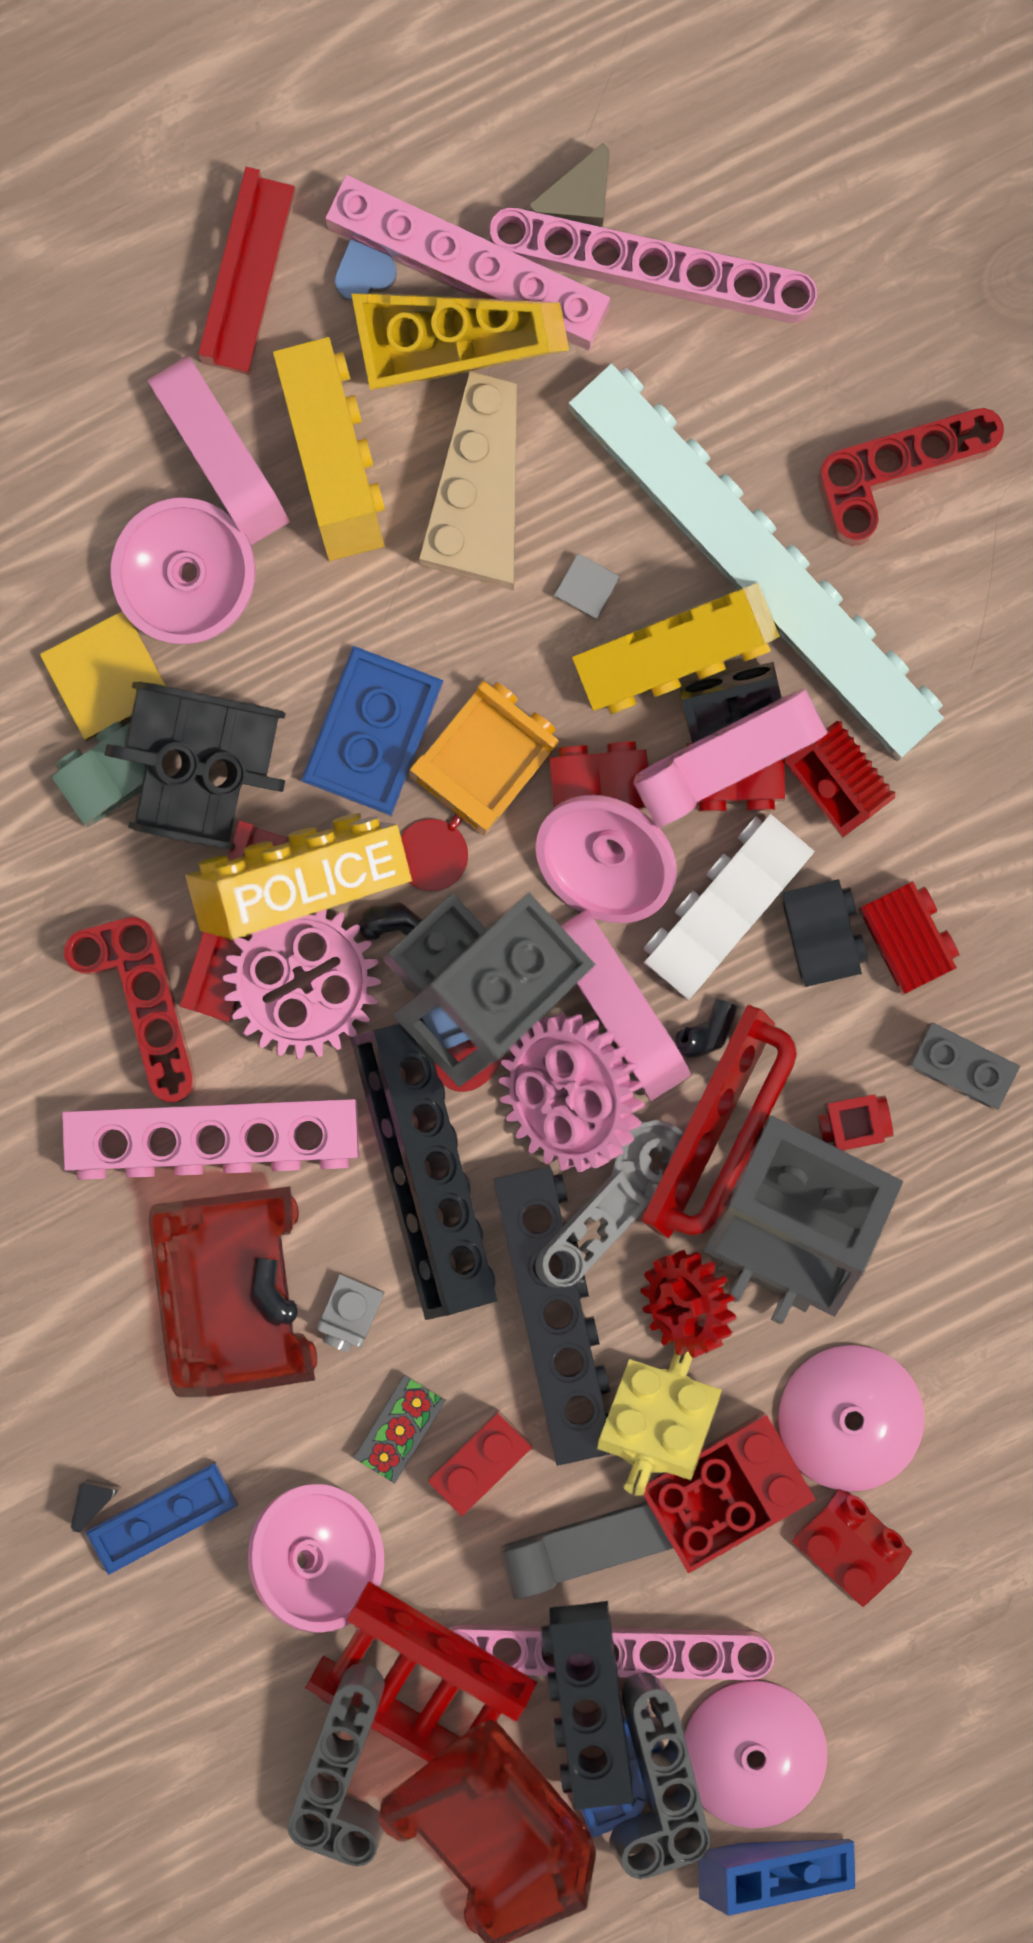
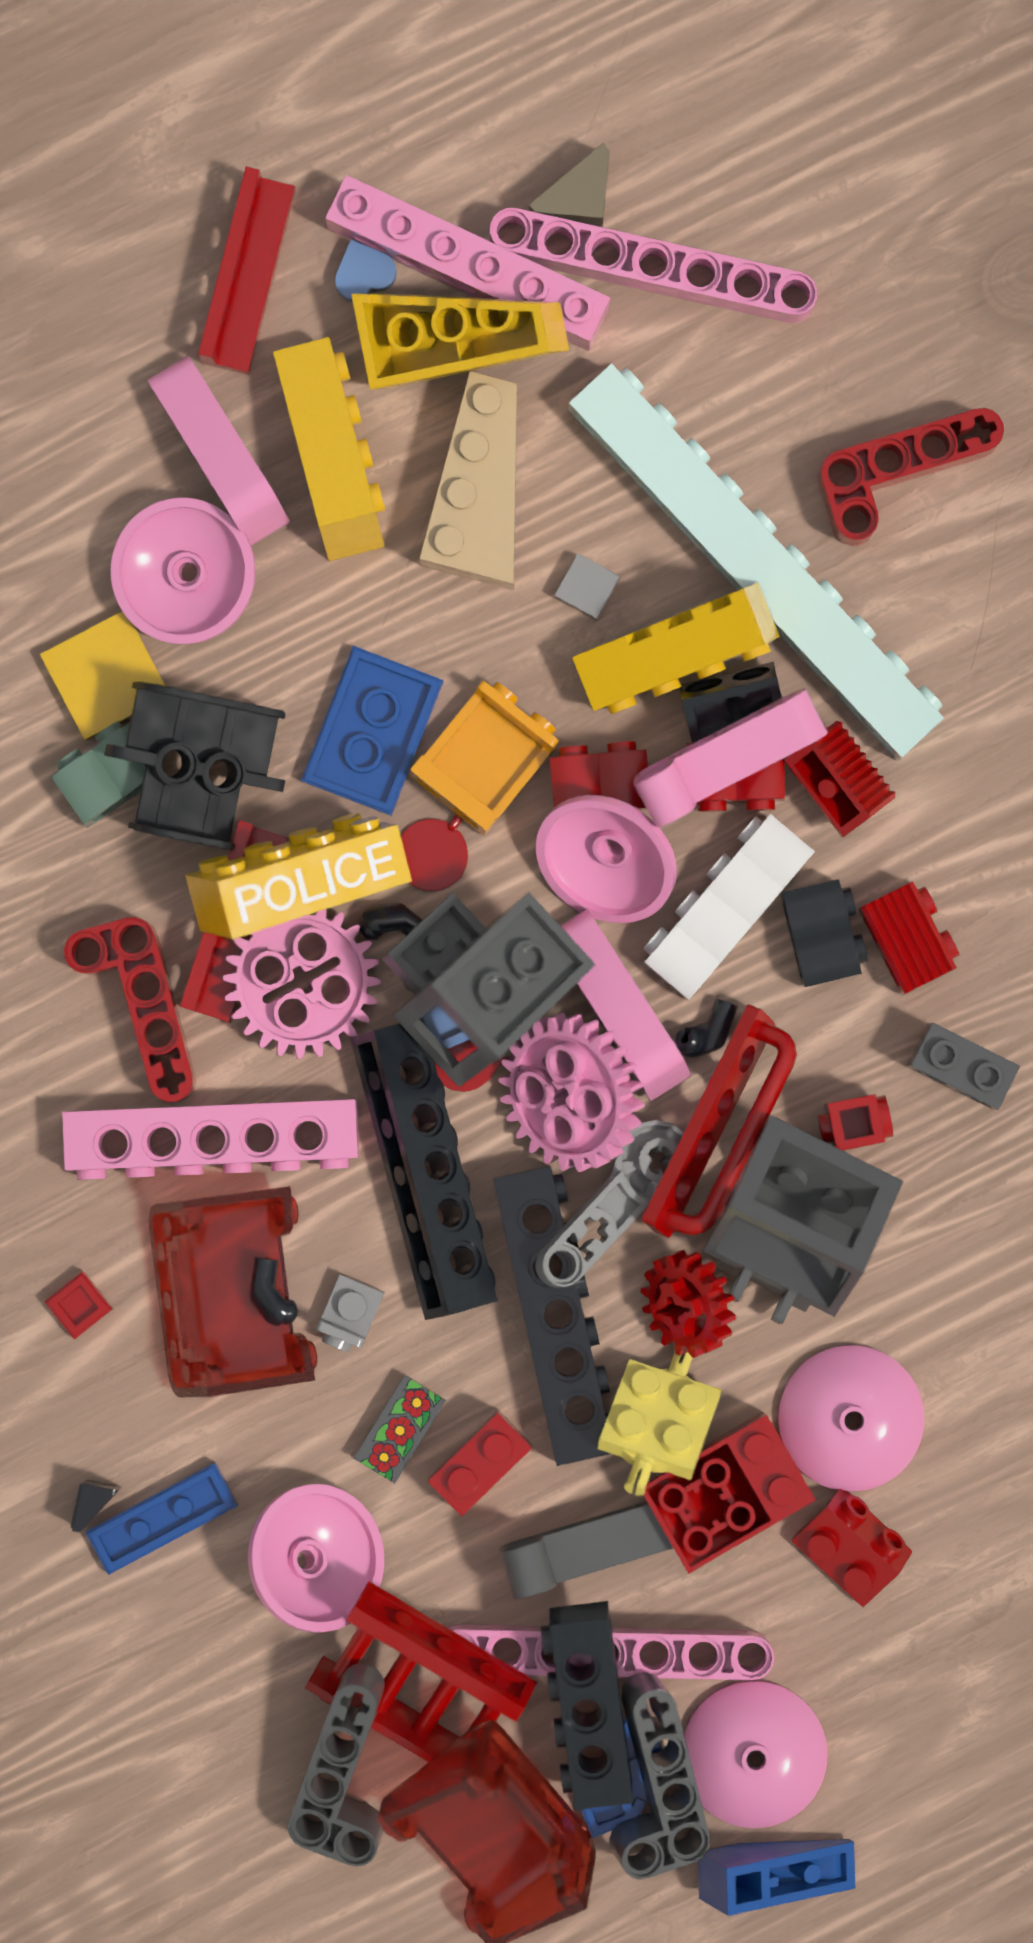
(78, 1305): none -> red tile

